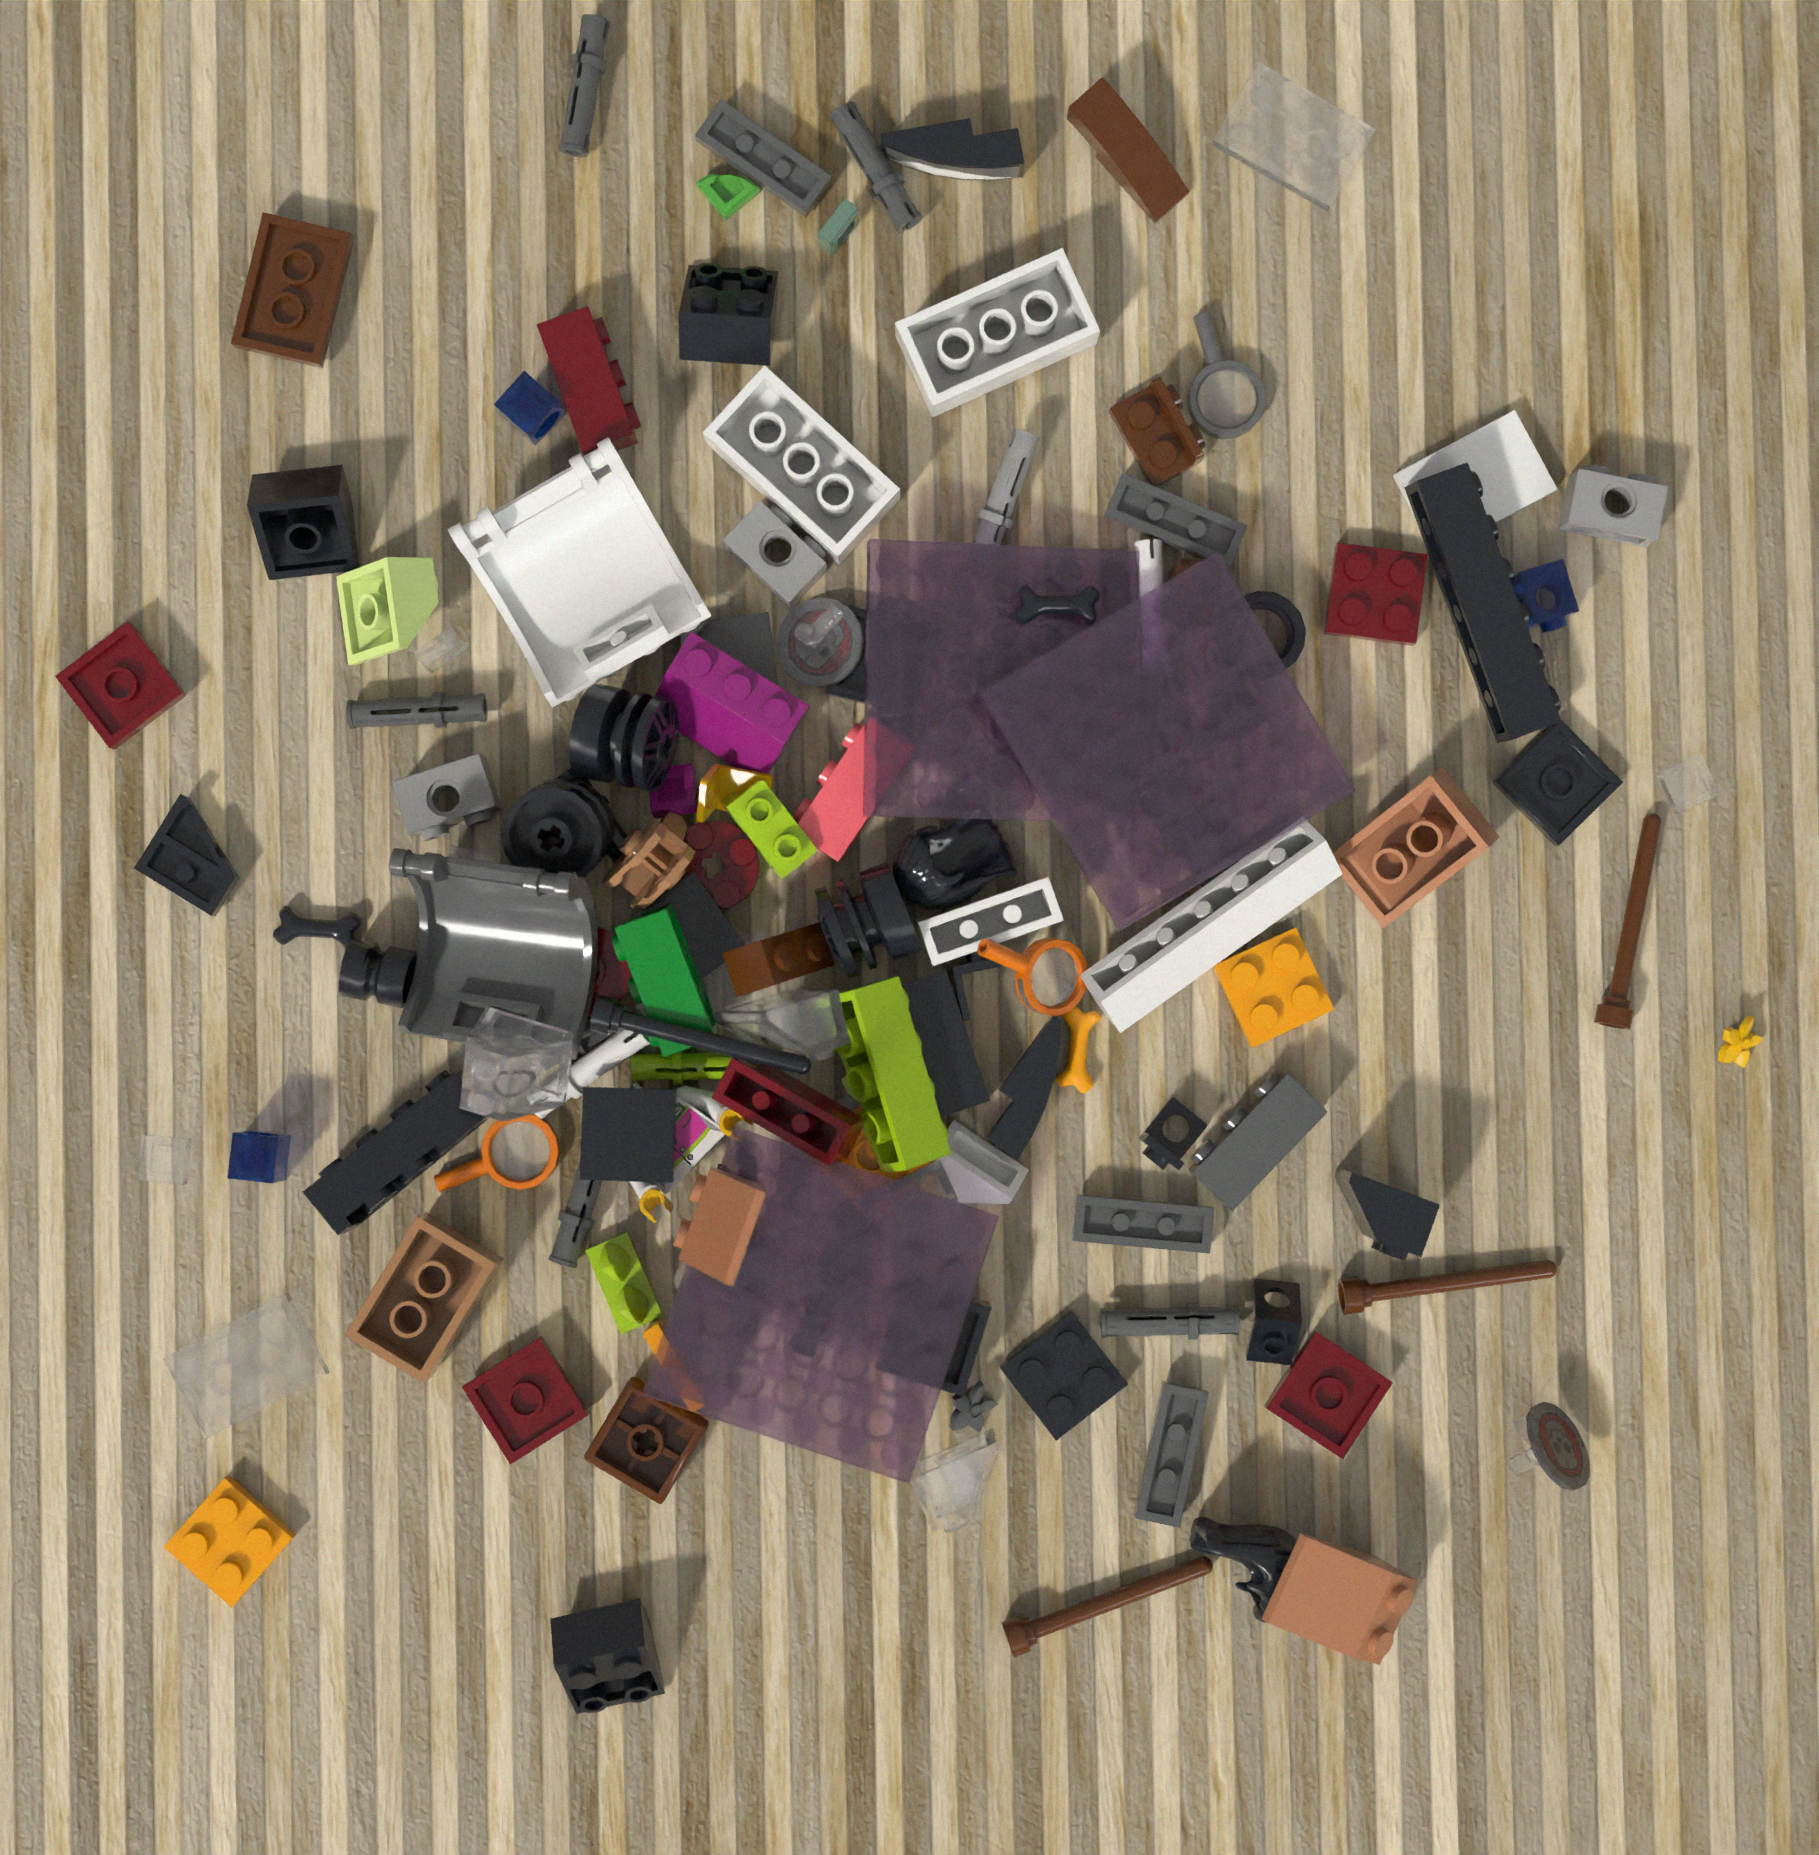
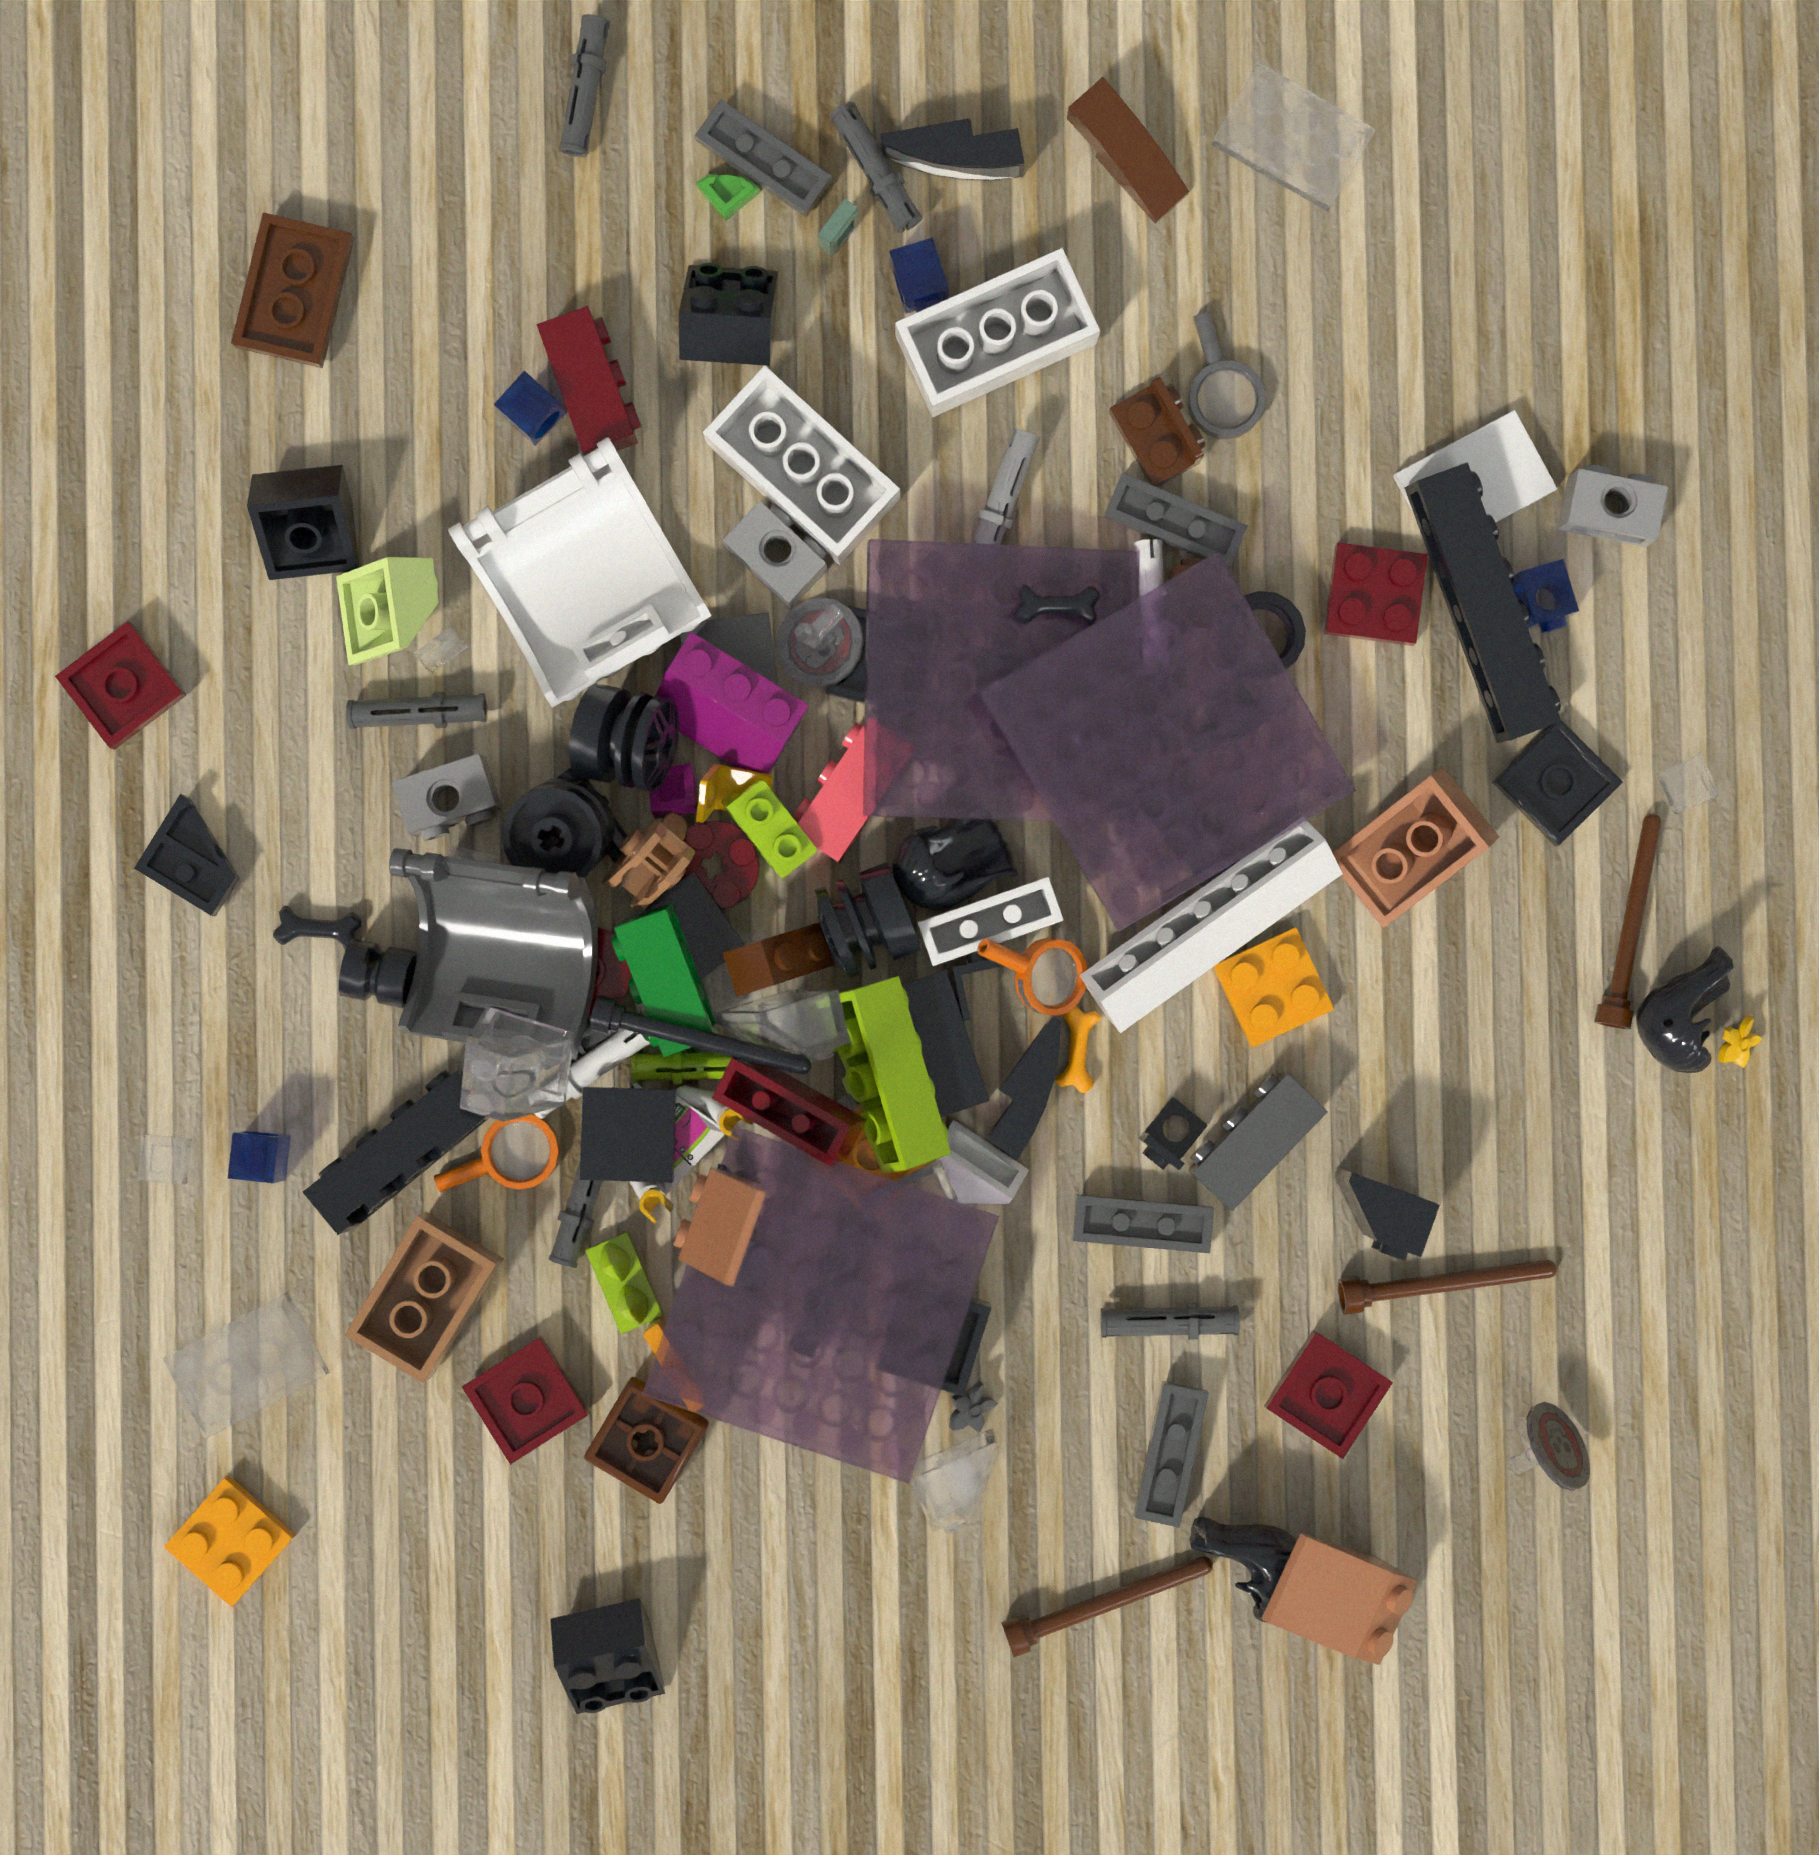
(918, 275): none -> clear blue brick
(1063, 1375): black plate -> none
(1274, 1328): black bracket -> none
(1668, 1012): none -> black piece

